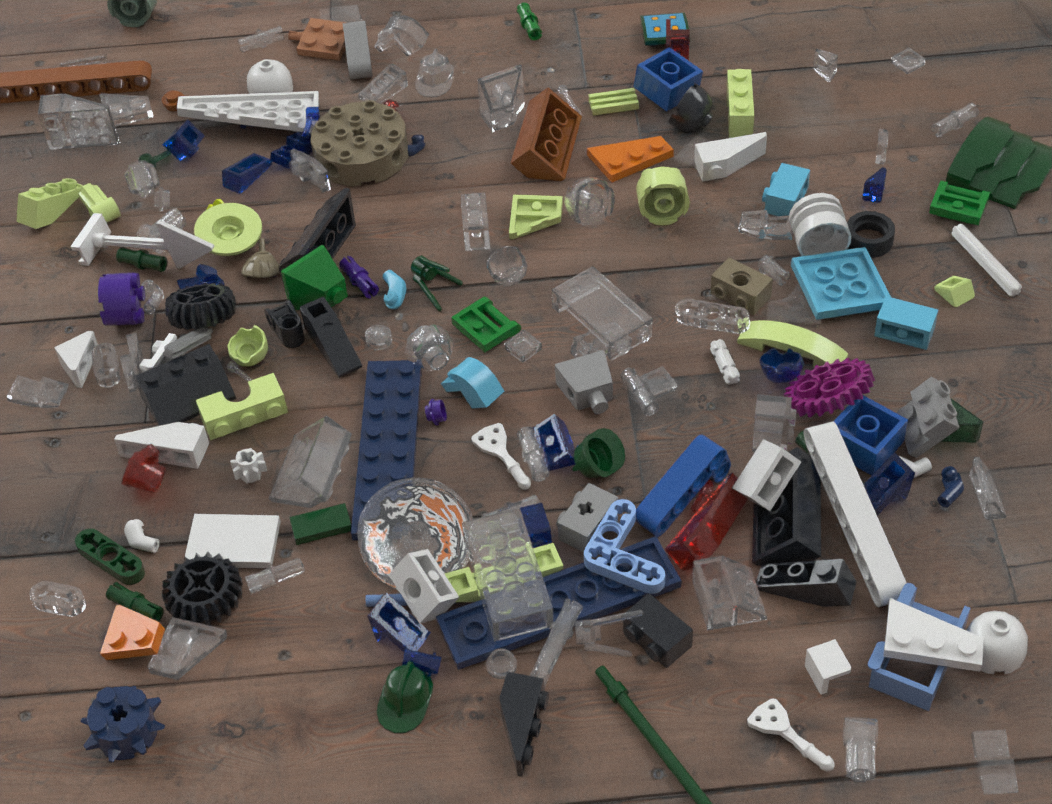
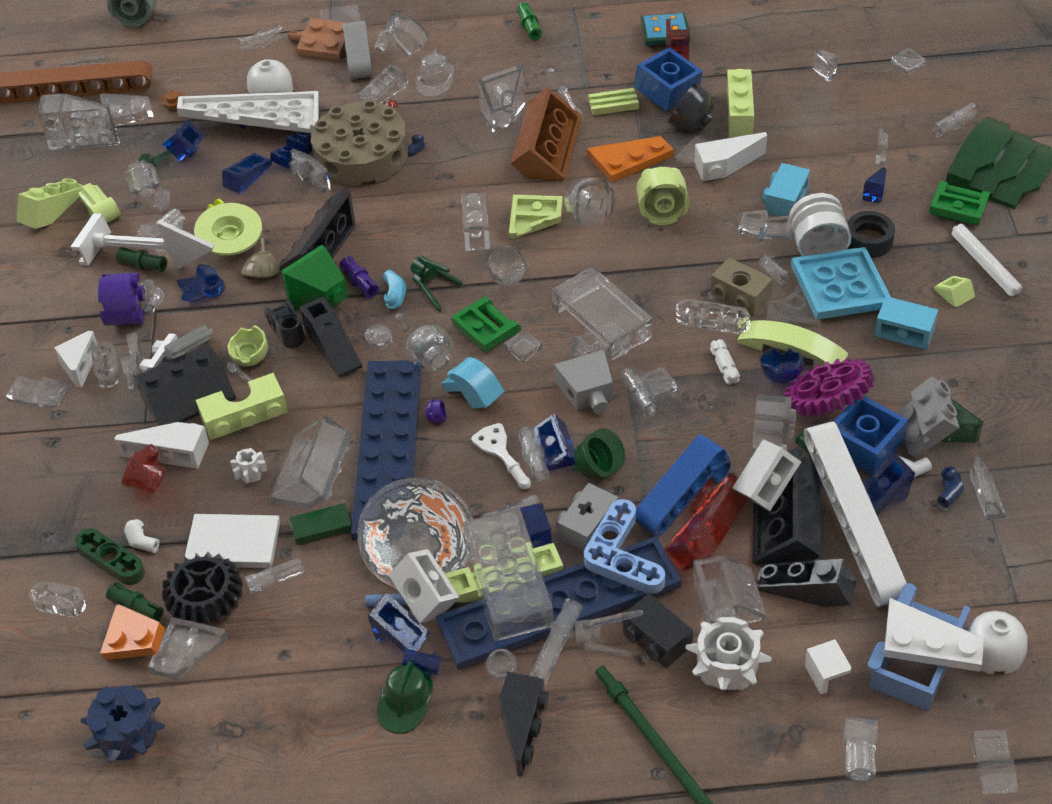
(200, 306): black gear -> none
(312, 114): clear blue hand -> none
(728, 654): none -> white brick
(783, 728): white piece -> none

